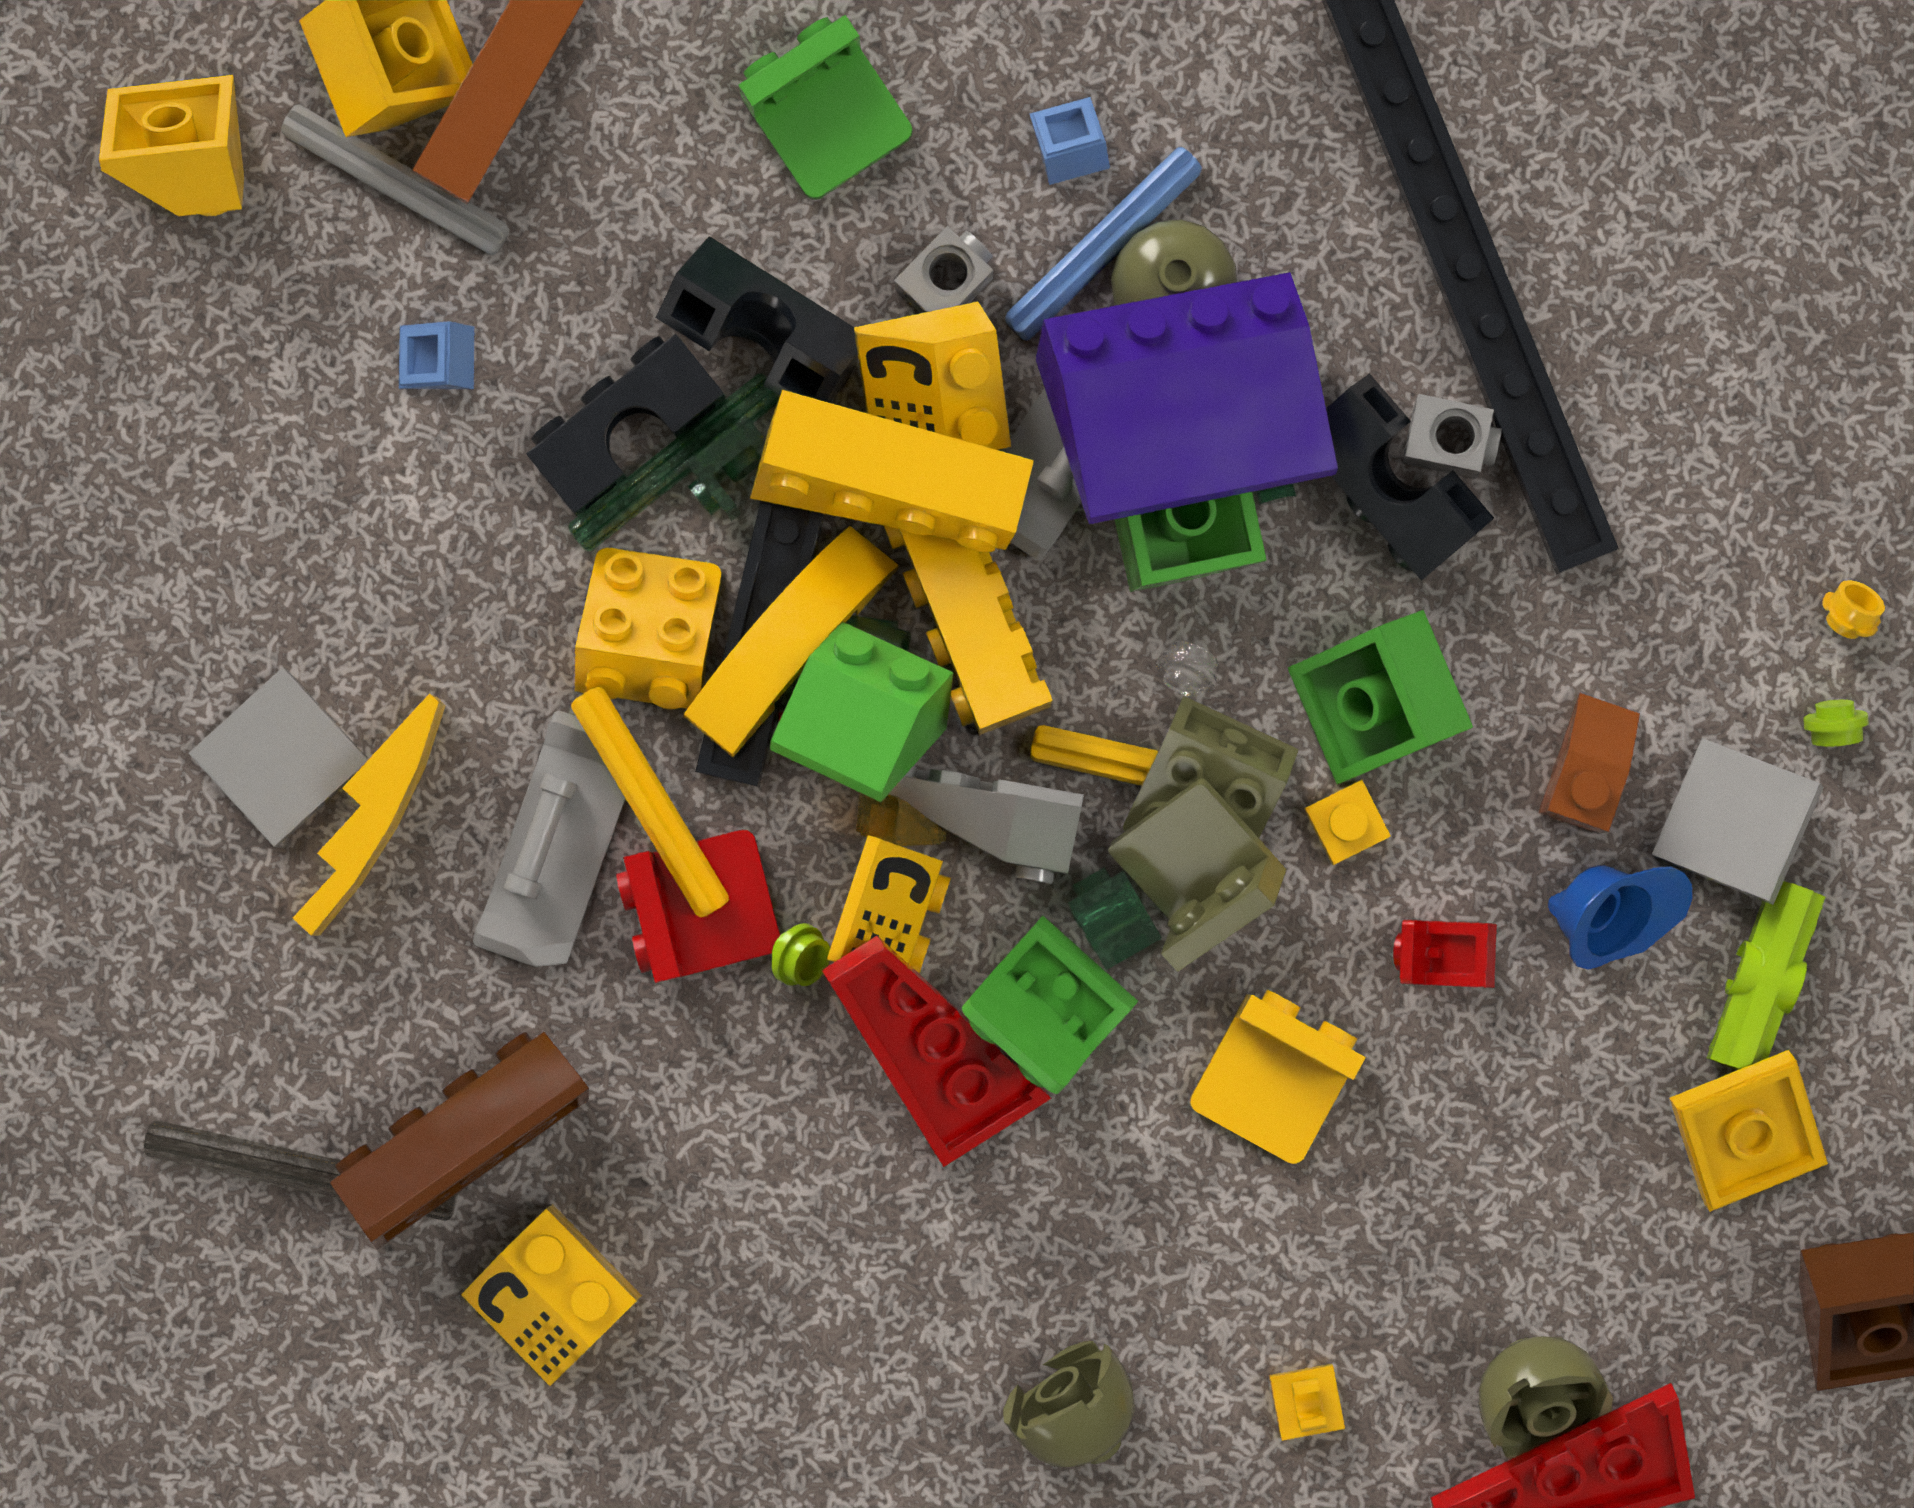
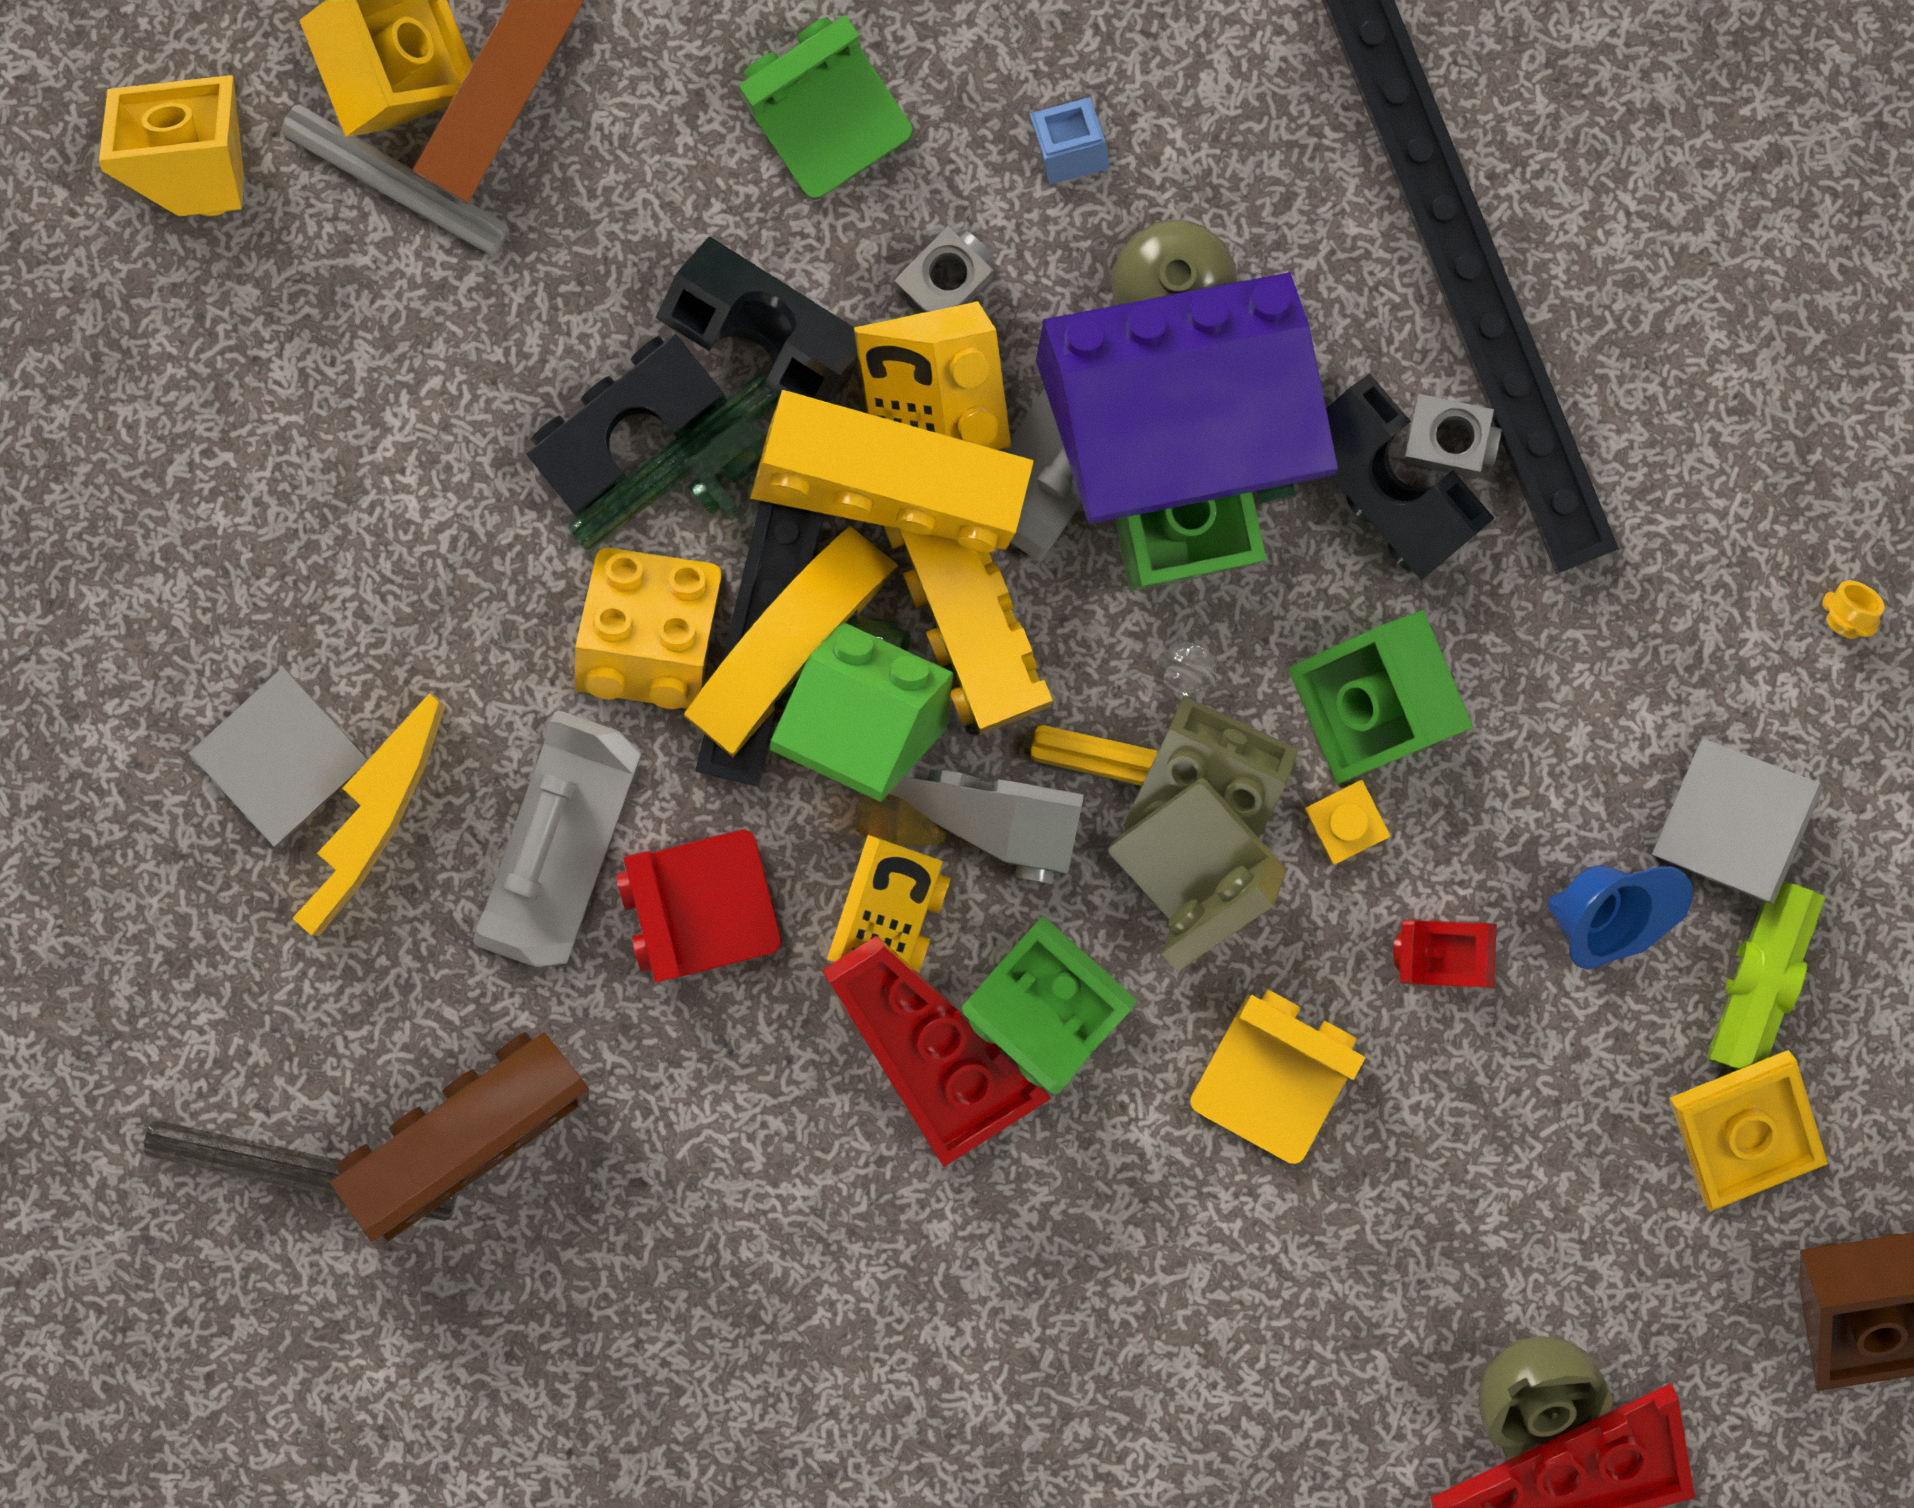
(436, 356): medium blue slope -> none
(551, 1294): yellow slope -> none
(649, 801): yellow axle -> none
(800, 955): lime plate -> none
(1076, 1411): olive cylinder -> none
(1103, 243): medium blue axle -> none
(1112, 917): clear green brick -> none
(1306, 1402): yellow tile -> none
(1591, 765): dark orange slope -> none
(1836, 723): lime plate -> none

